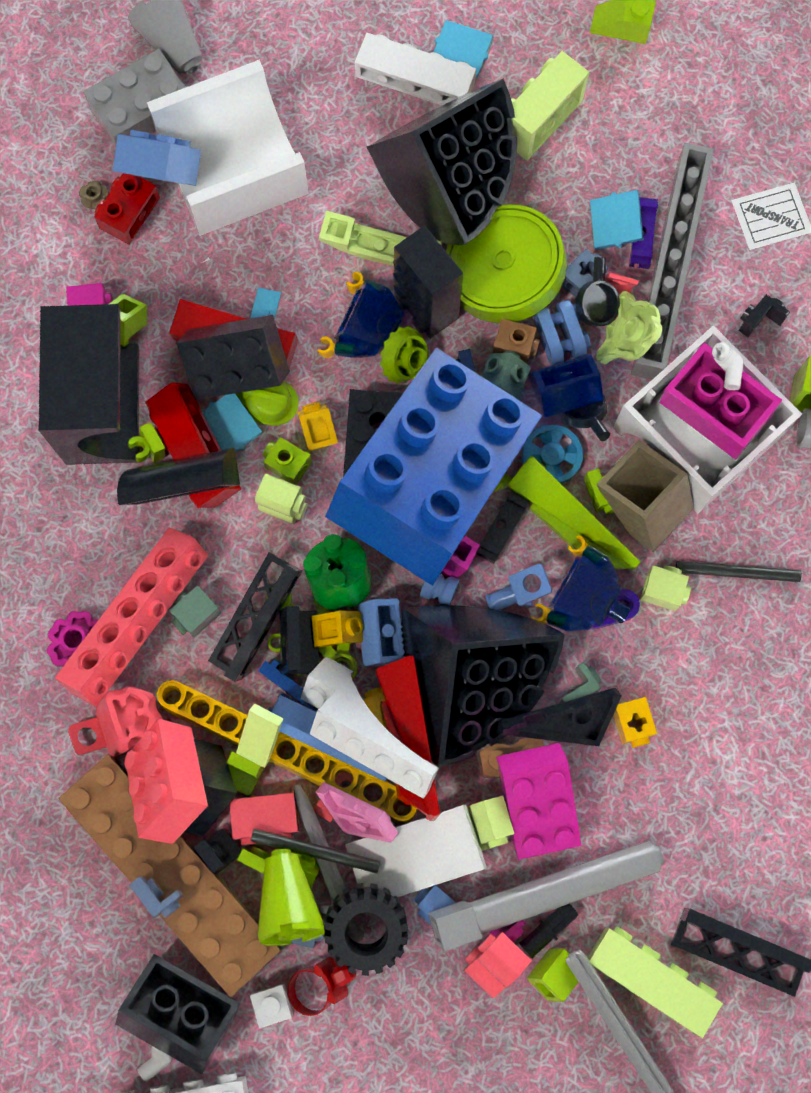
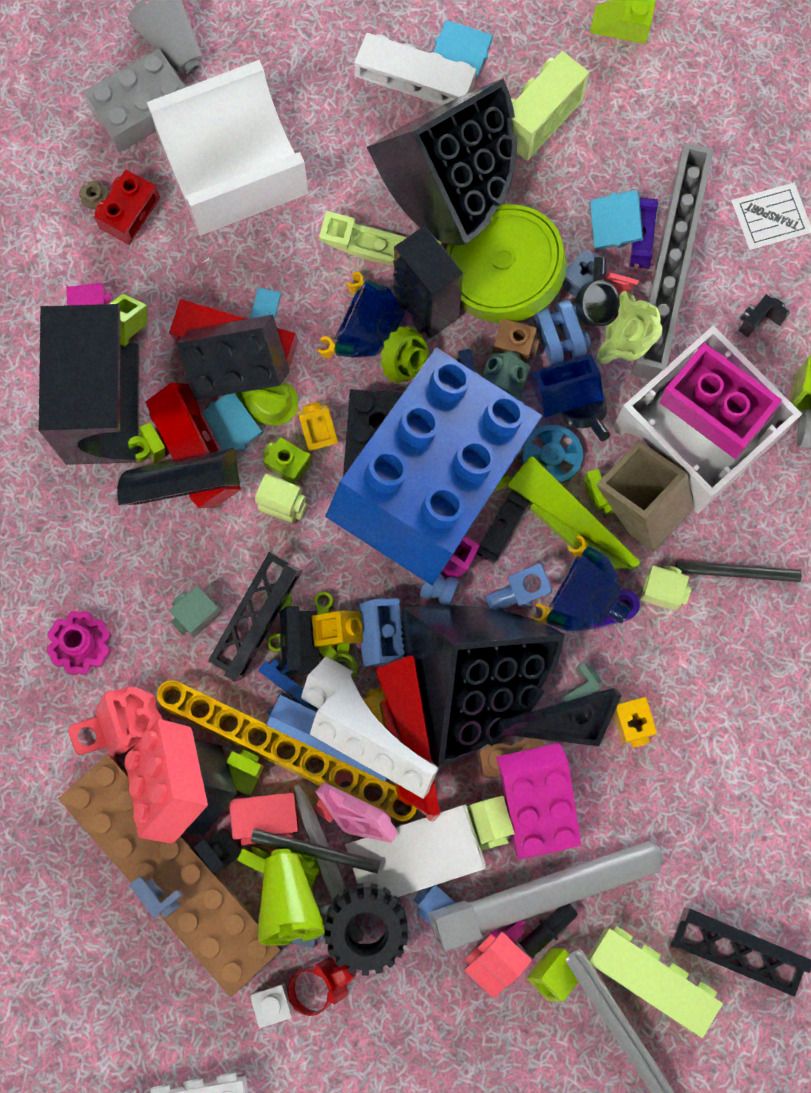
(132, 616): coral brick -> none
(154, 1065): white arm -> none
(157, 157): medium blue brick -> none
(177, 1013): black brick -> none
(259, 735): yellowish green tile -> none
(338, 572): green brick -> none
(731, 363): white arm -> none

